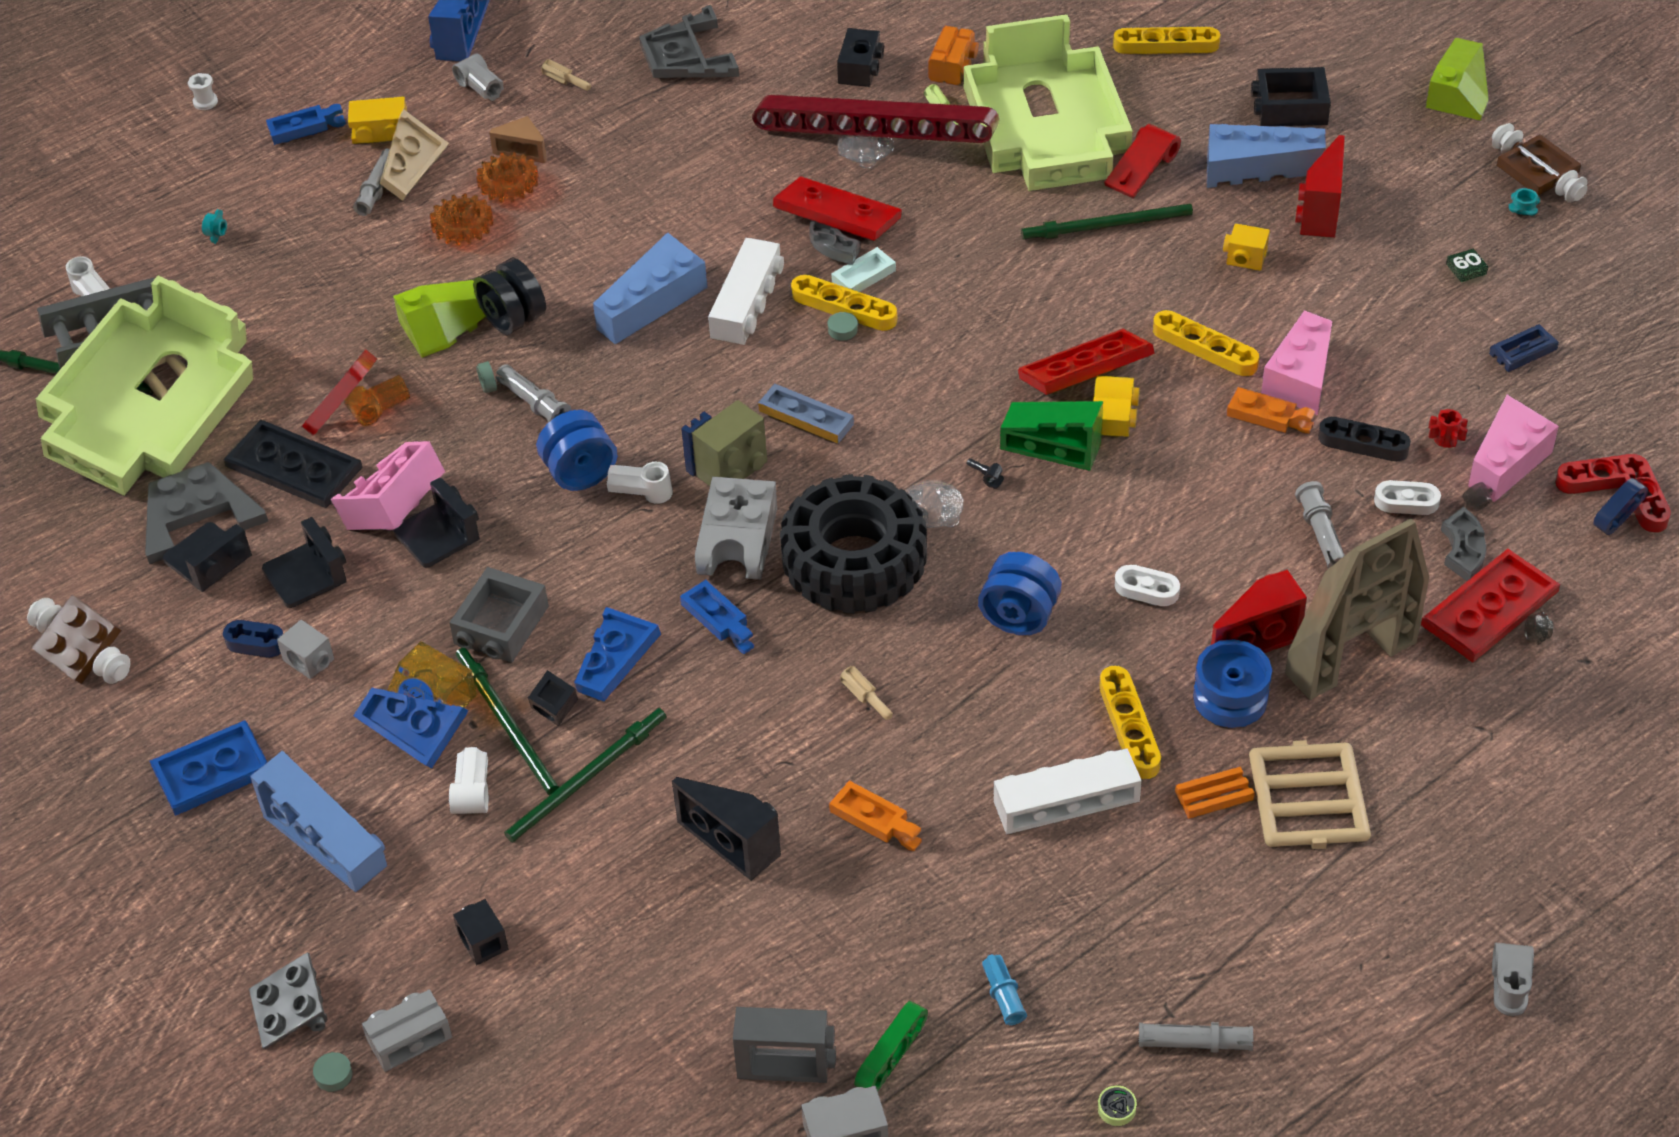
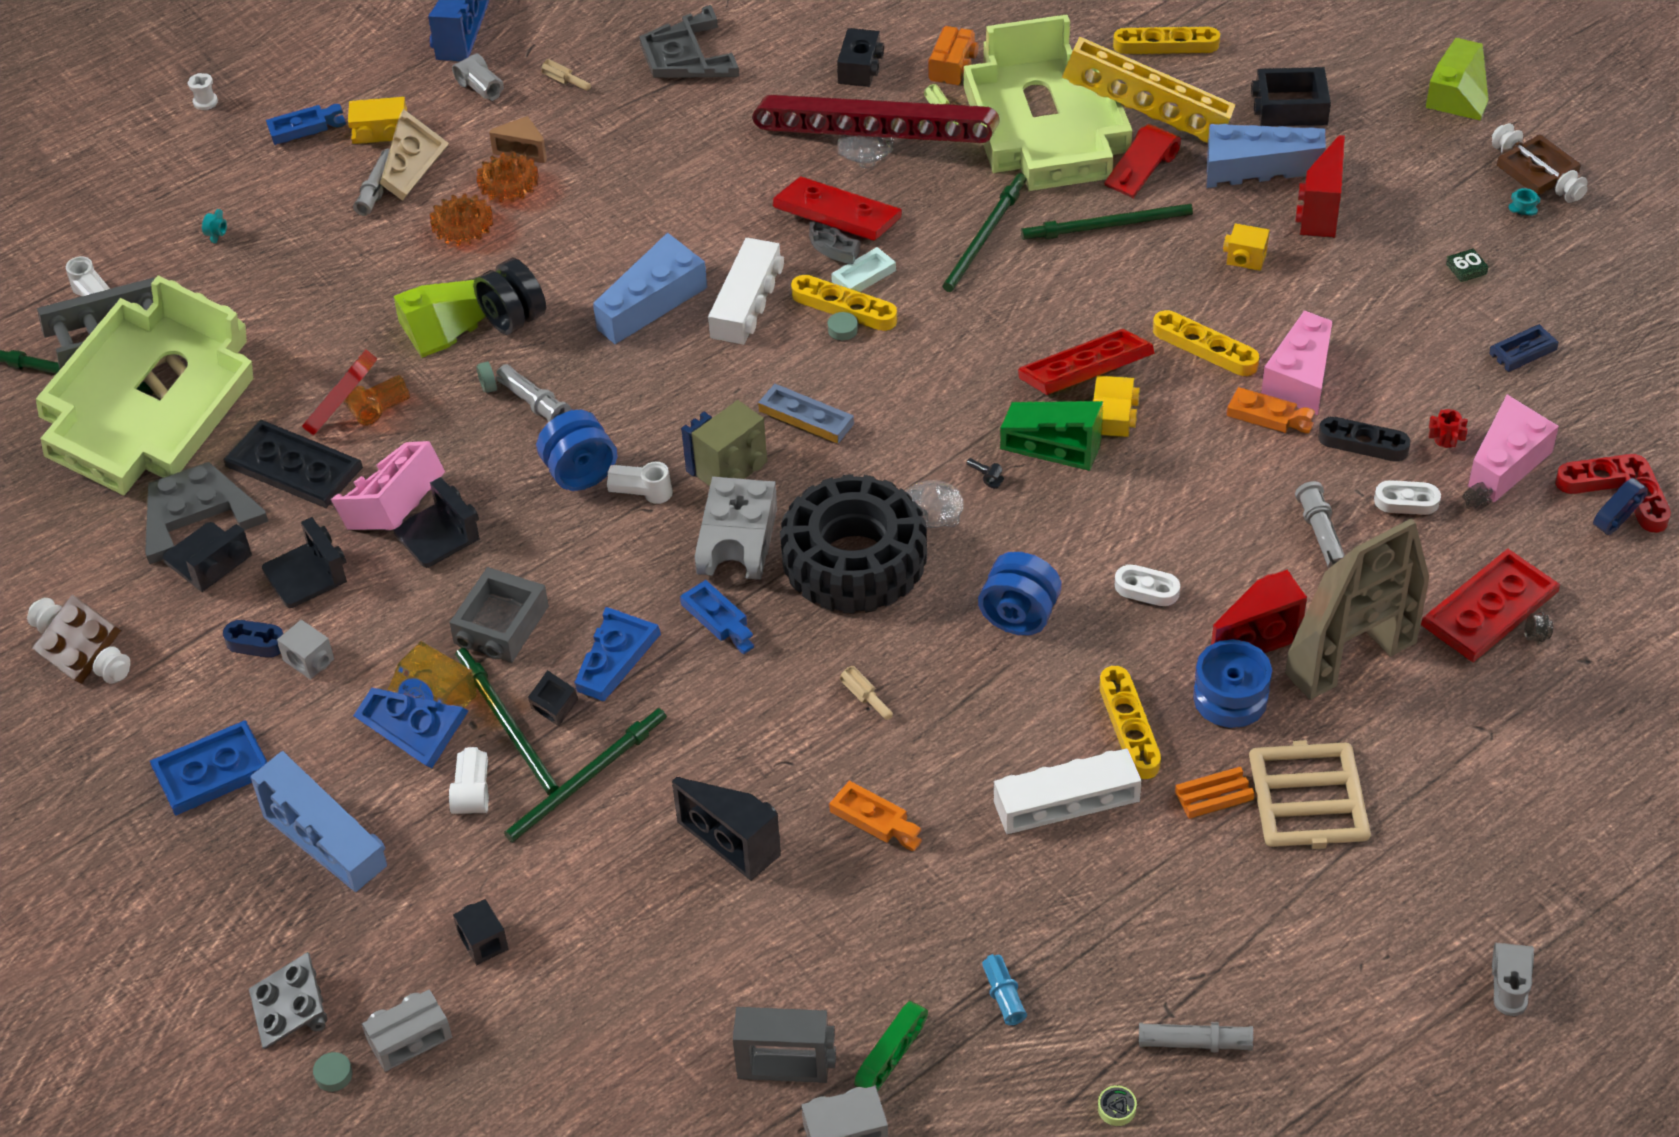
(1007, 198): none -> dark green bar
(1142, 78): none -> yellow brick
(1467, 543): dark grey tile -> none

